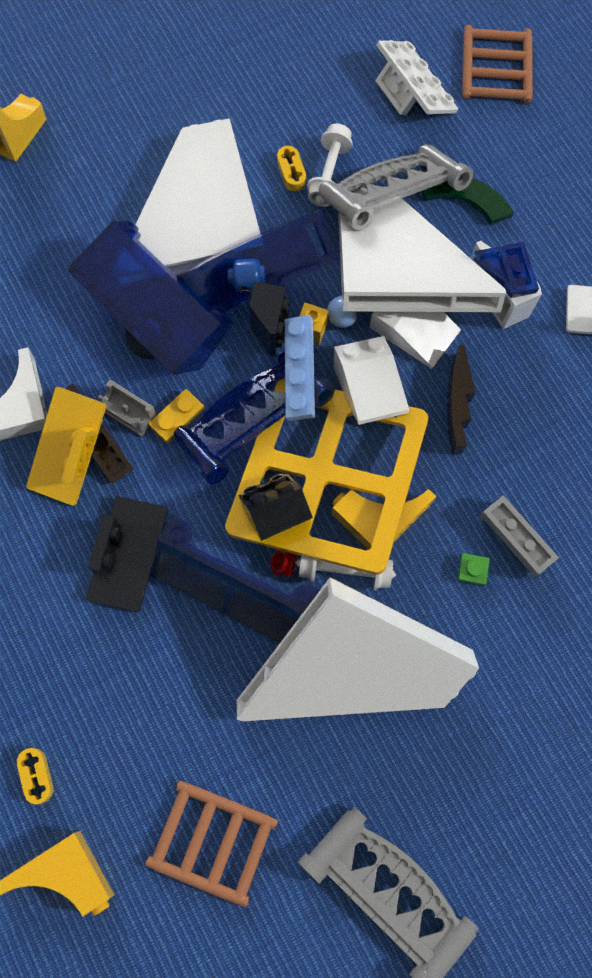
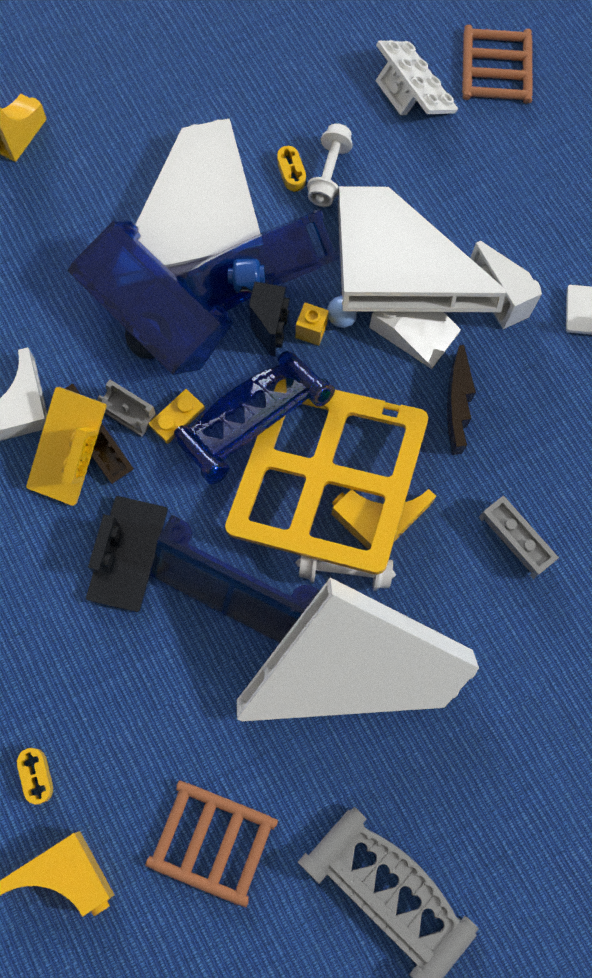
(275, 505): black slope -> none
(283, 563): red plate -> none
(299, 368): light blue plate -> none
(359, 207): light grey piece -> none
(370, 380): white slope -> none
(473, 569): bright green plate -> none
(479, 196): dark green tile -> none
(510, 268): clear blue wing -> none

